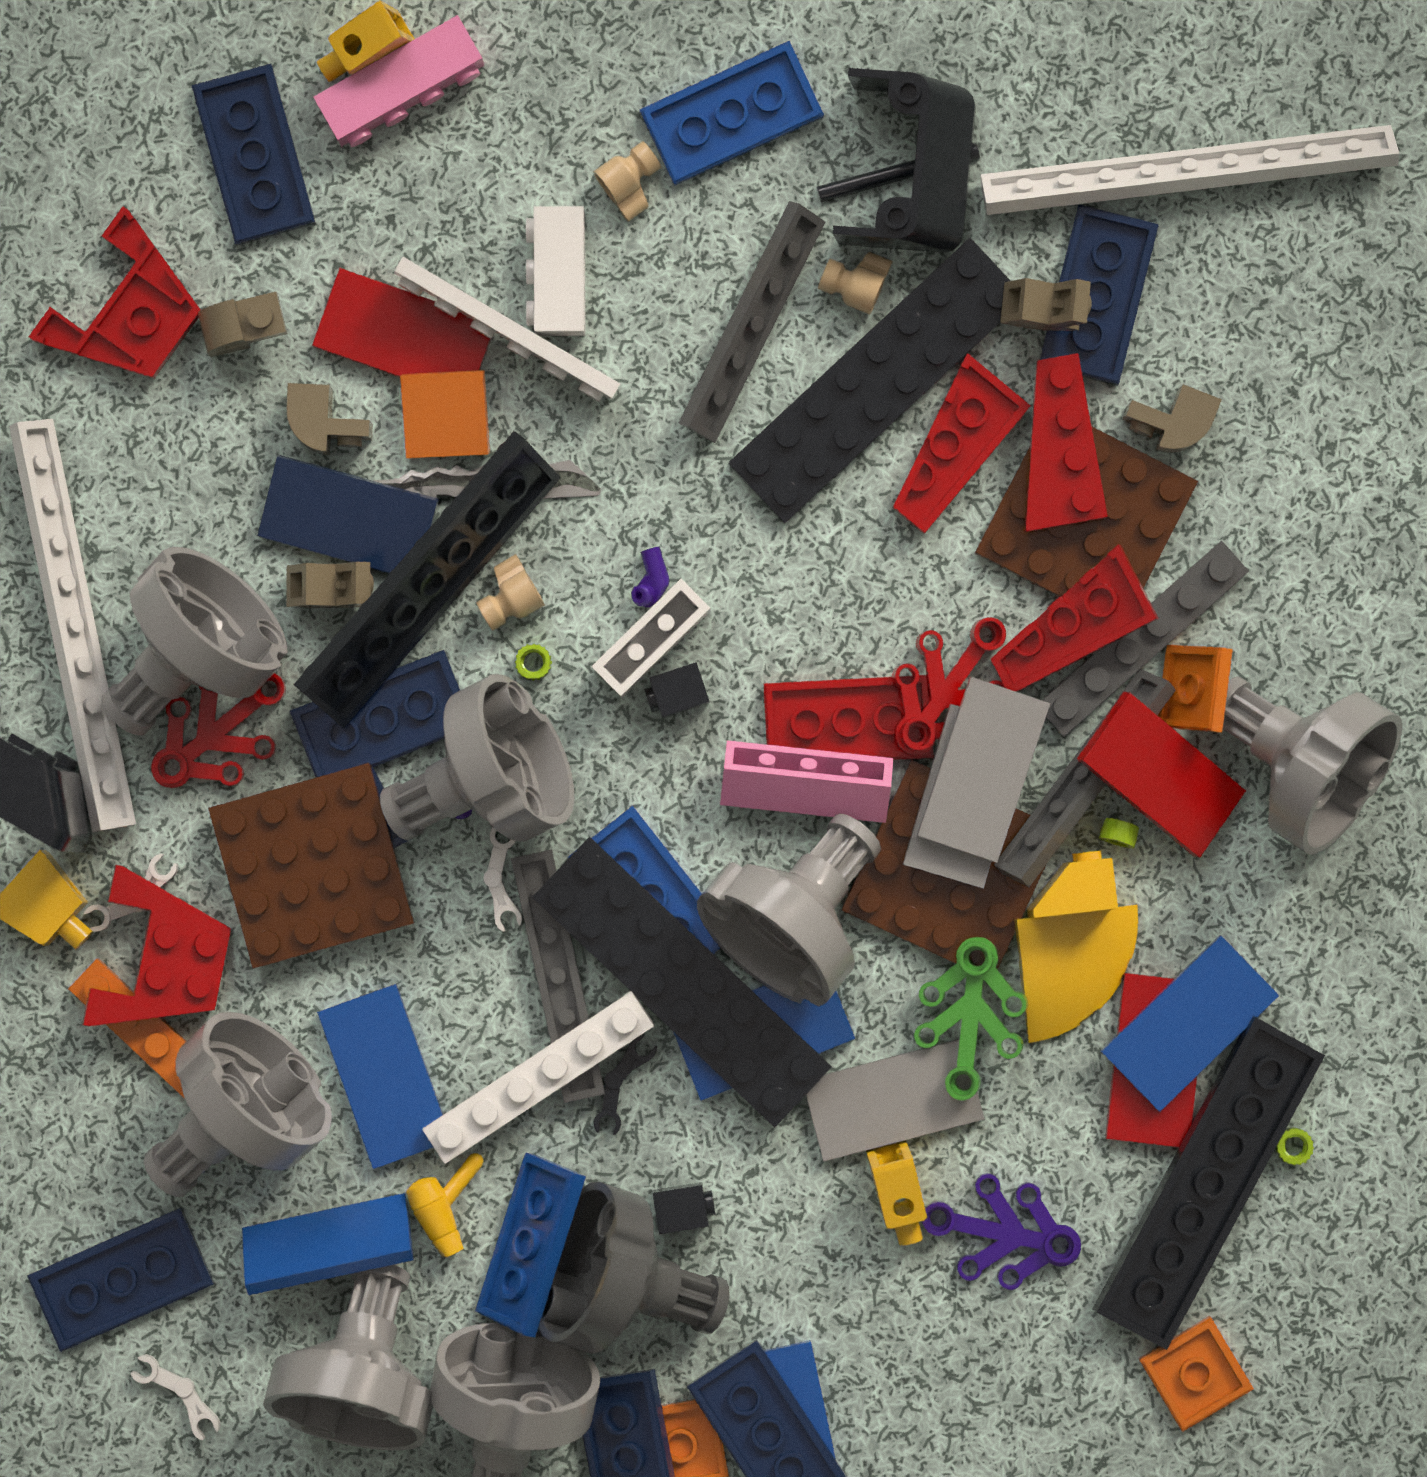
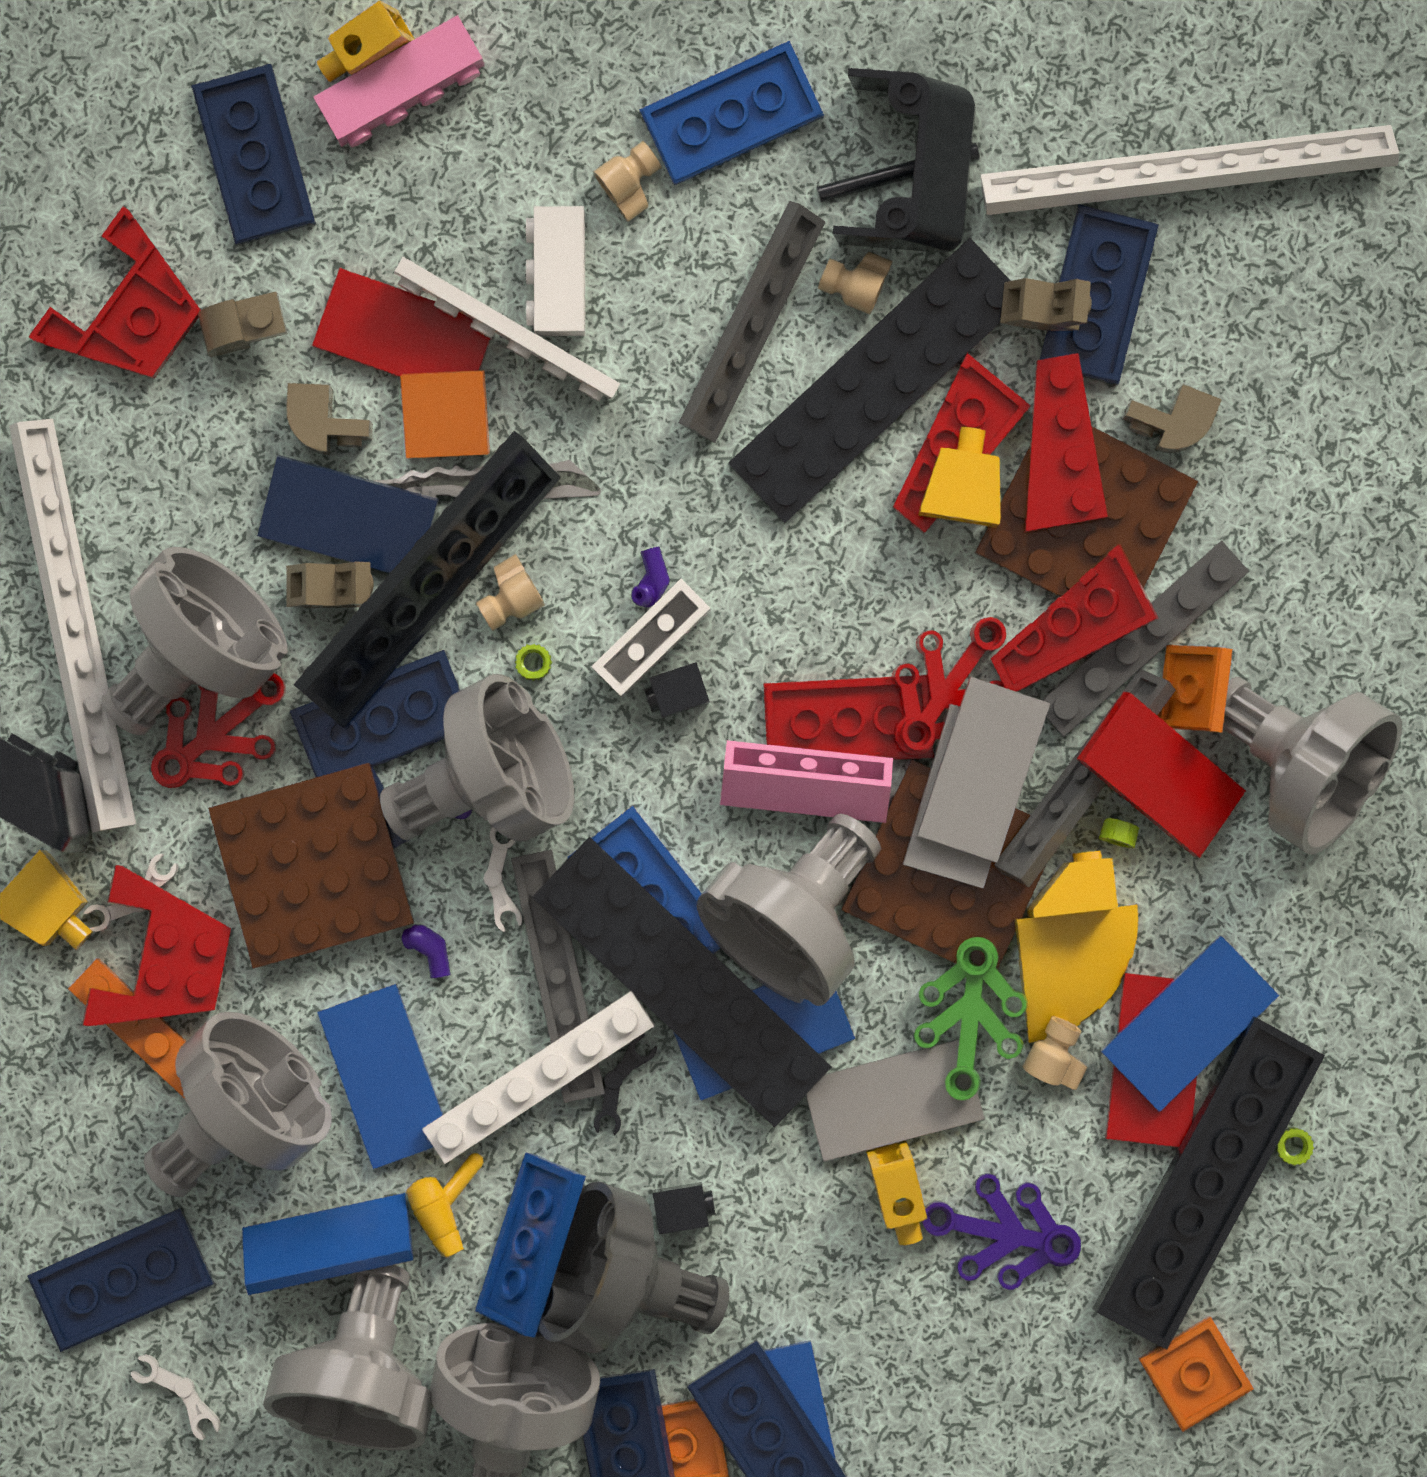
(429, 944): none -> dark purple arm
(964, 483): none -> yellow torso
(1050, 1057): none -> tan piece

